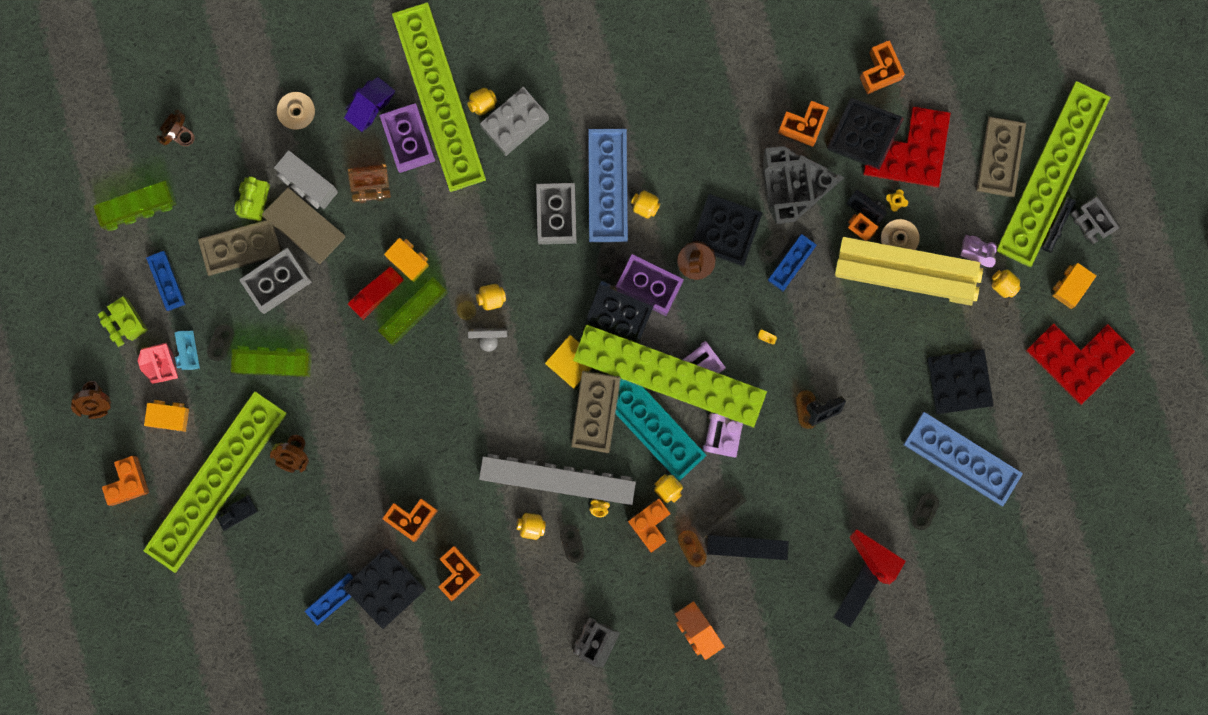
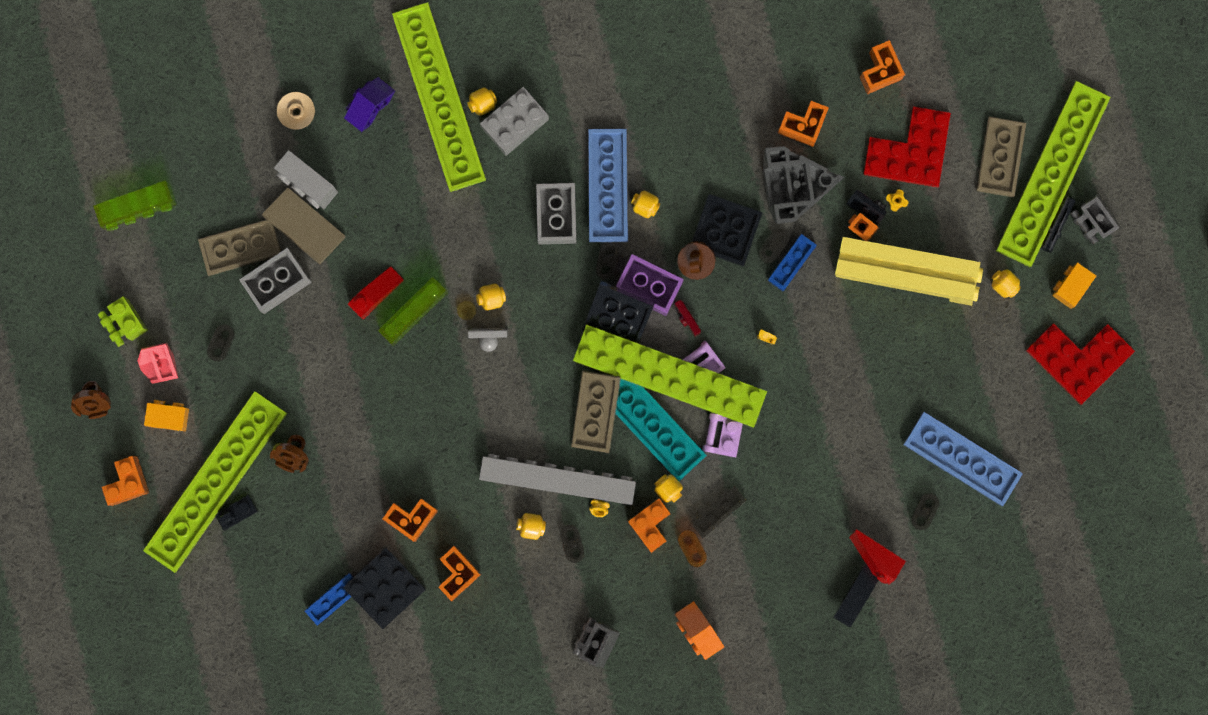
(165, 281): blue plate -> none
(173, 128): reddish brown tile -> none
(187, 350): medium azure hinge -> none
(252, 199): lime brick -> none
(271, 362): clear neon green brick -> none
(366, 179): clear orange brick -> none
(407, 138): medium lavender brick -> none
(407, 259): light orange brick -> none
(563, 365): yellow tile -> none
(686, 318): none -> dark red plate
(747, 547): black slope -> none
(801, 408): clear orange plate -> none
(821, 413): black hinge -> none
(865, 133): black plate -> none
(904, 227): tan dish -> none
(960, 382): black plate -> none
(973, 247): lavender plate -> none

